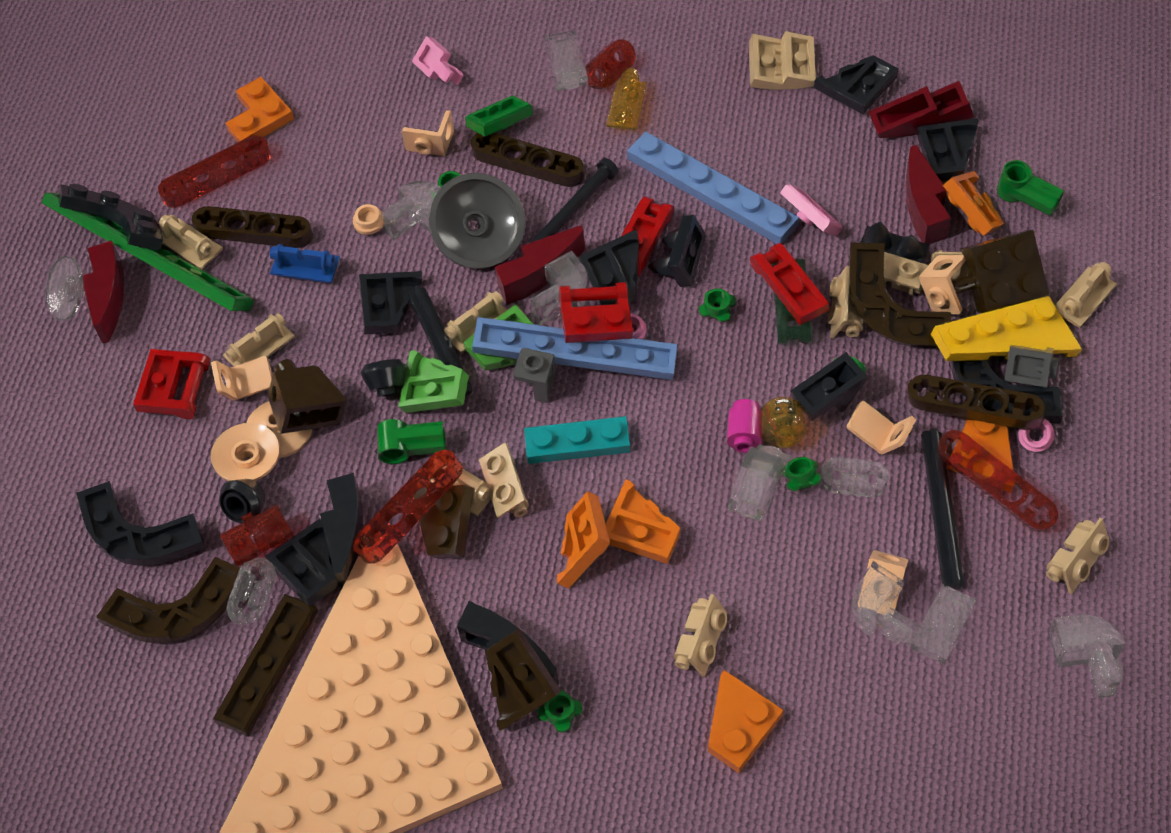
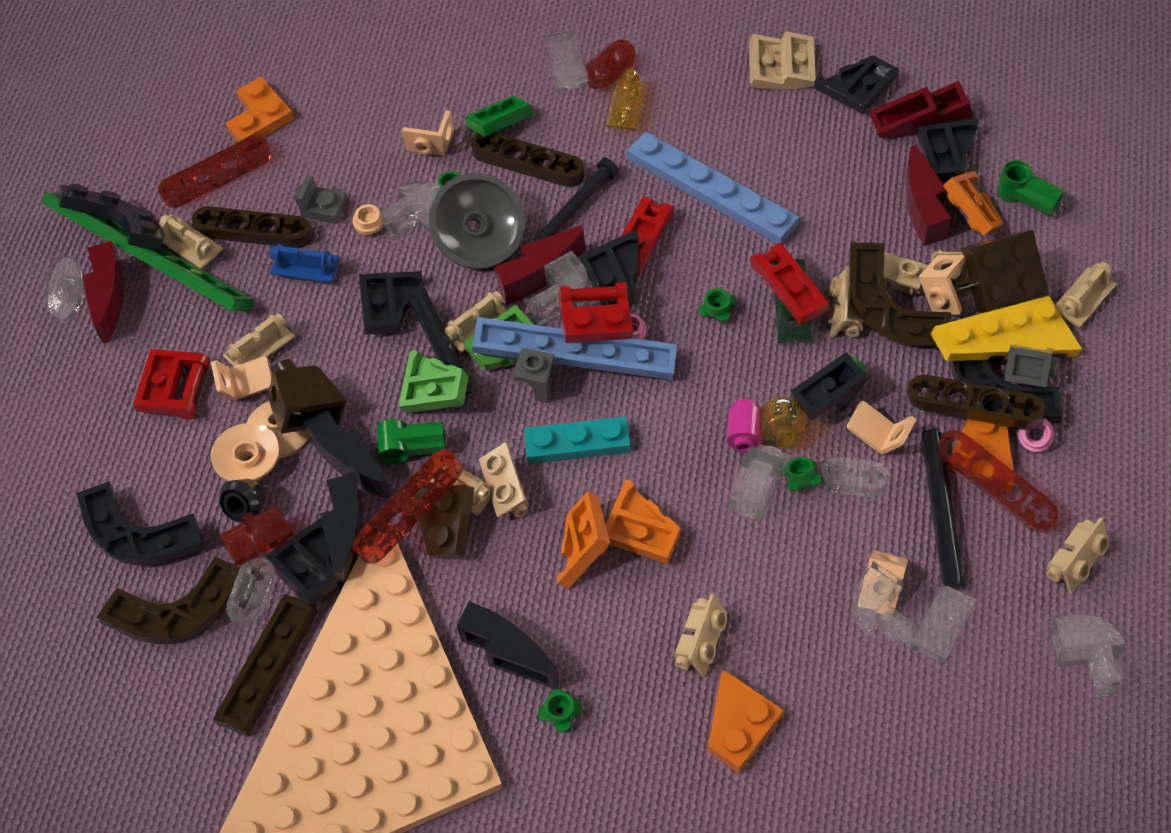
(319, 202): none -> dark grey bracket
(347, 453): none -> black slope
(384, 376): black cone -> none
(433, 60): bright pink plate -> none
(518, 678): dark brown wing -> none
(686, 251): black tile -> none
(811, 211): bright pink plate -> none
(905, 247): black tile -> none

